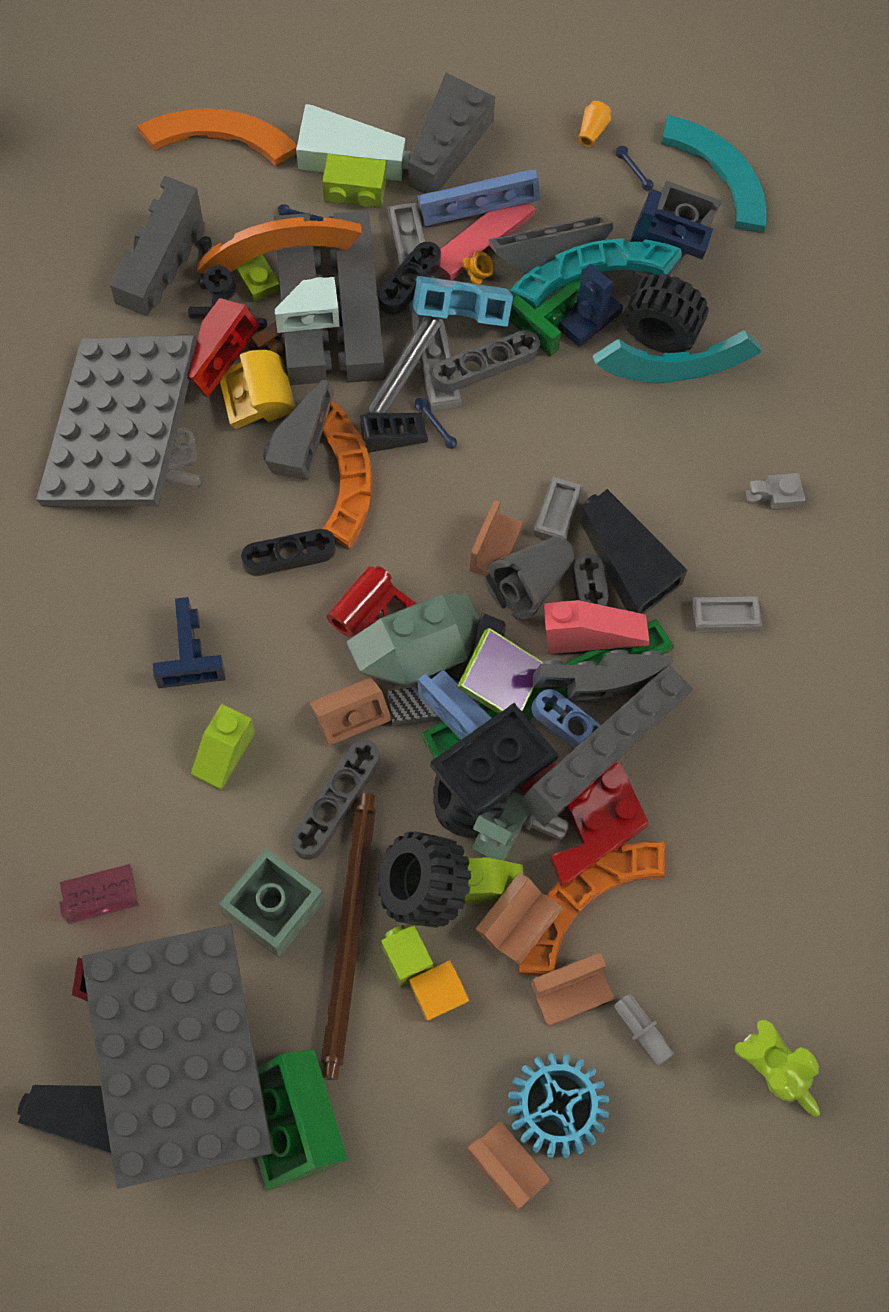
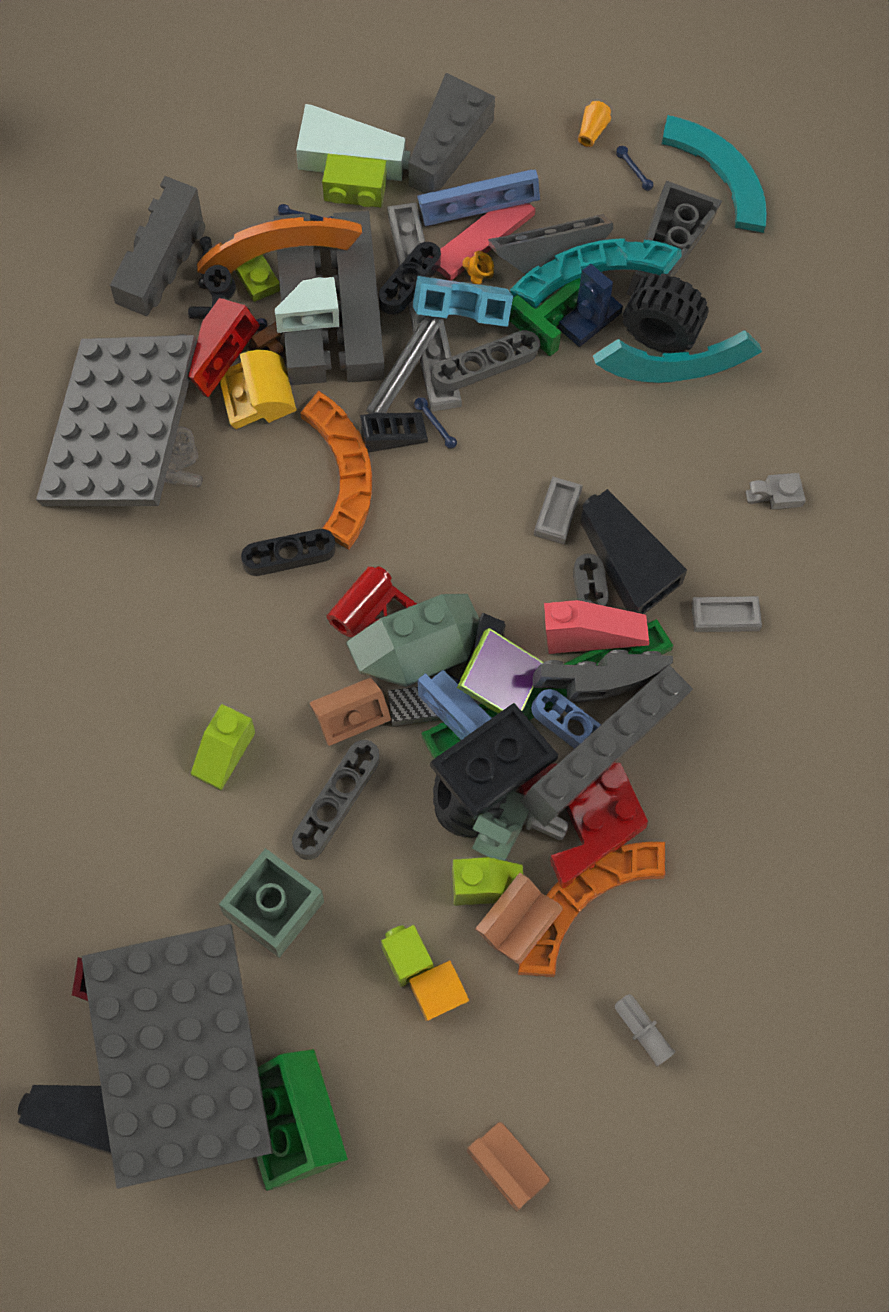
(98, 894): clear pink panel -> none
(192, 666): dark blue bracket -> none
(219, 125): orange tile -> none
(299, 435): dark grey slope -> none
(348, 938): reddish brown piece -> none
(424, 879): black tyre -> none
(495, 539): nougat panel -> none
(529, 575): dark grey cone -> none
(565, 1121): medium azure gear -> none
(572, 989): nougat panel -> none
(670, 228): dark blue bracket -> none
(786, 1071): lime animal -> none

